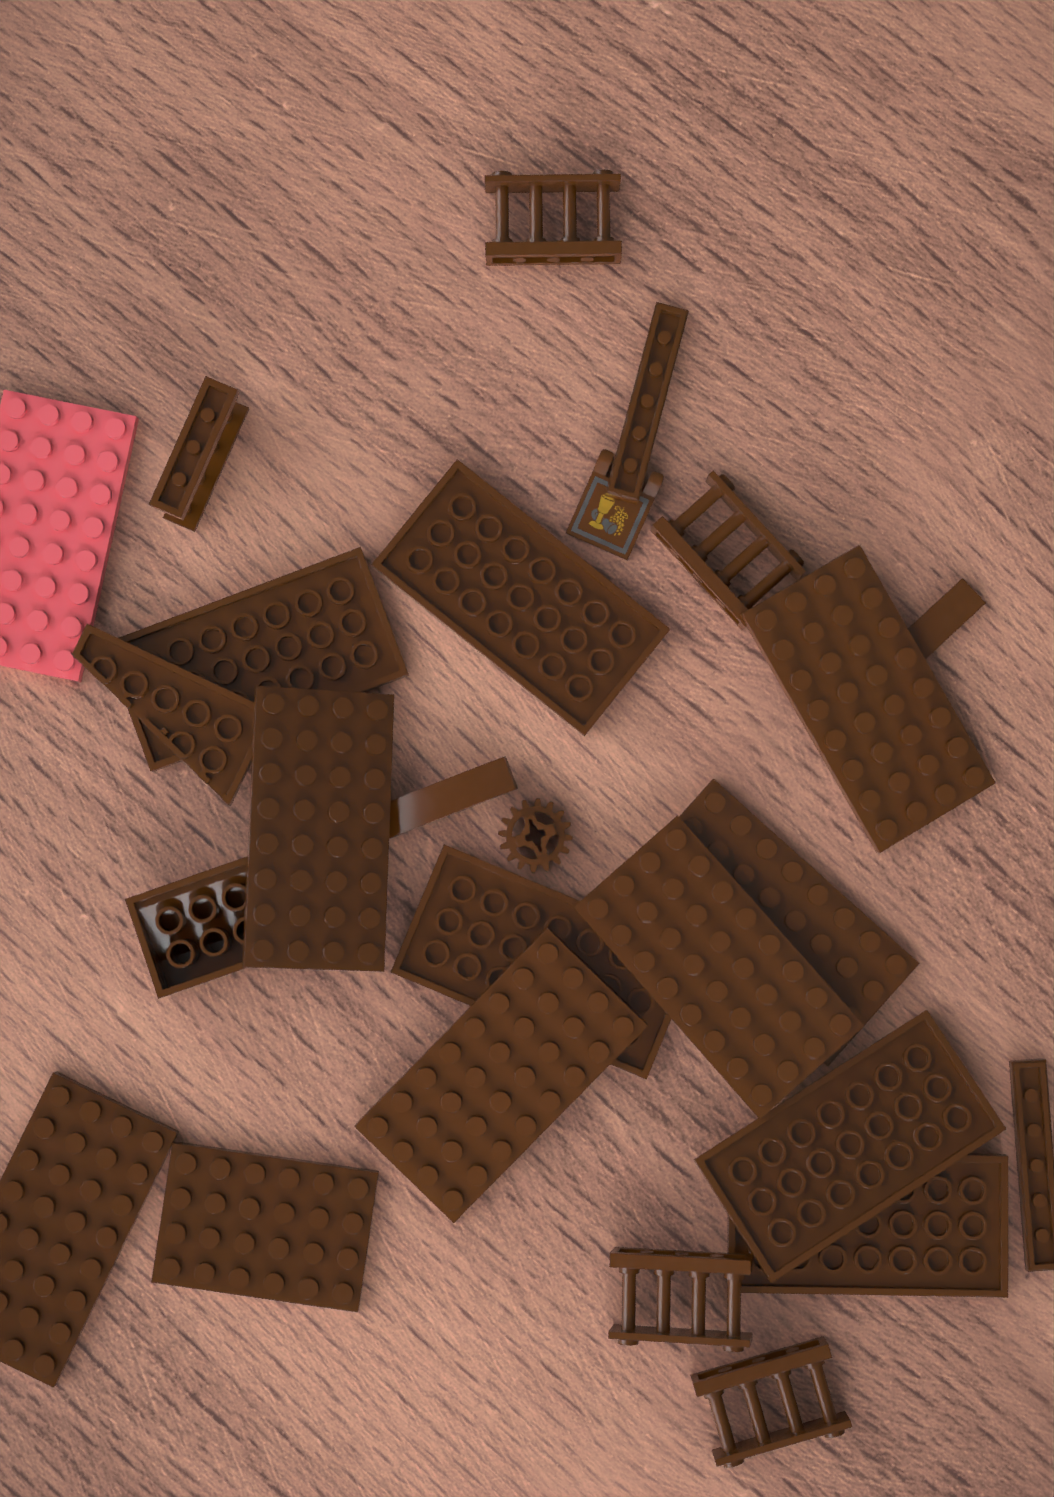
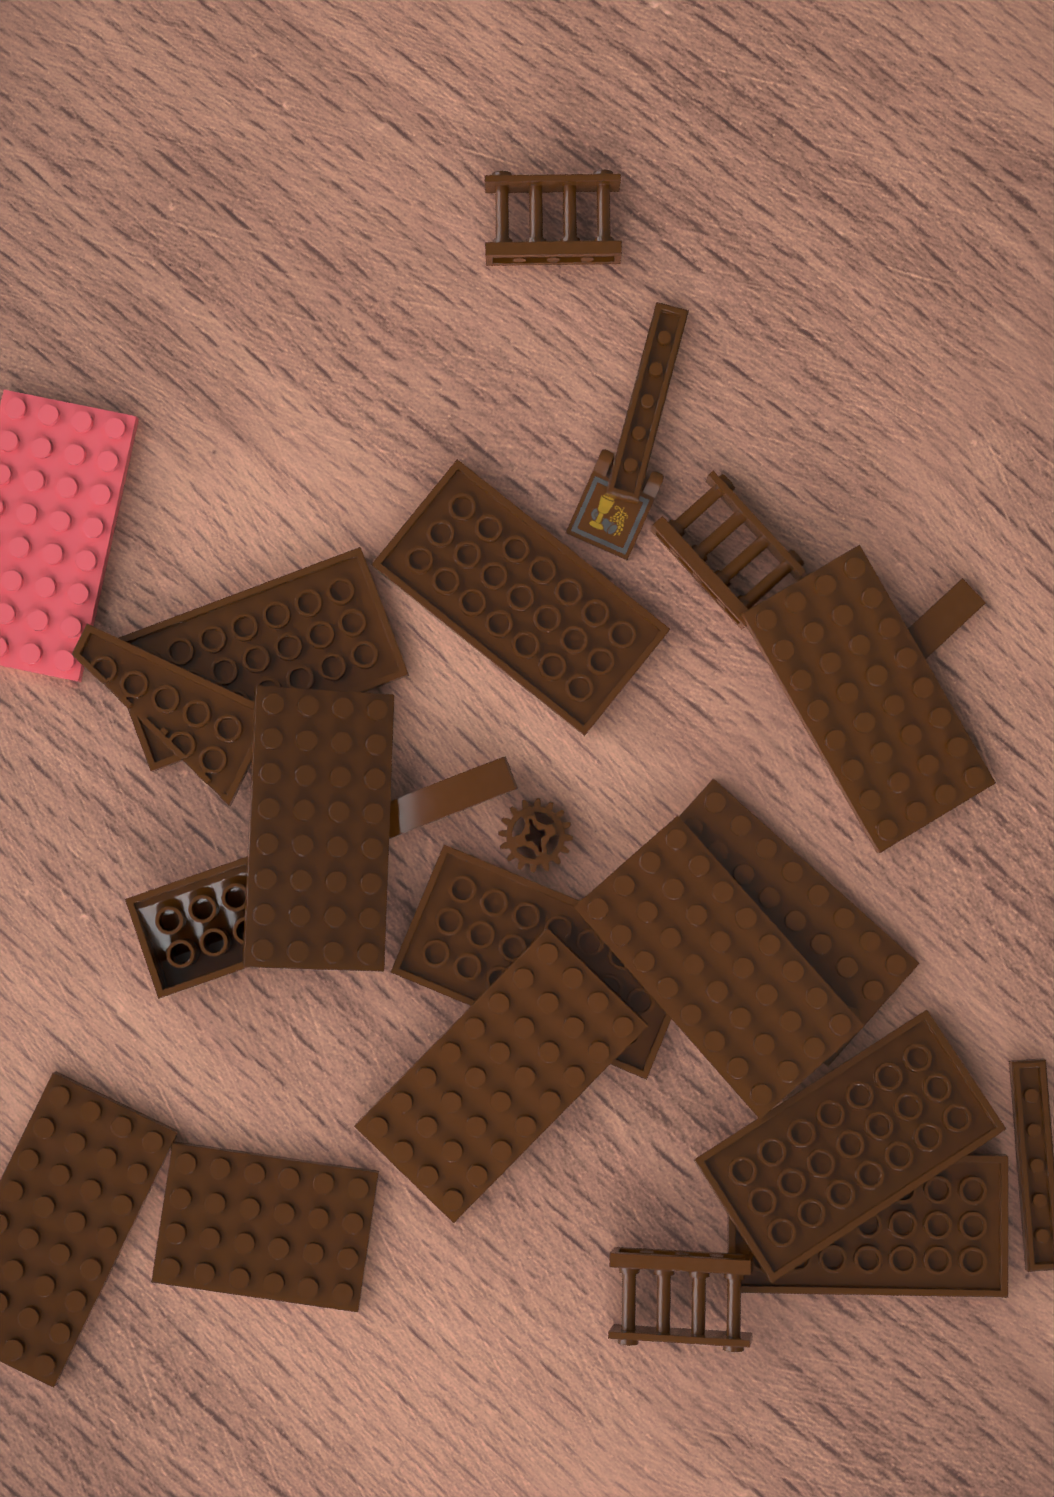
(199, 454): reddish brown fence -> none
(745, 1375): reddish brown fence -> none

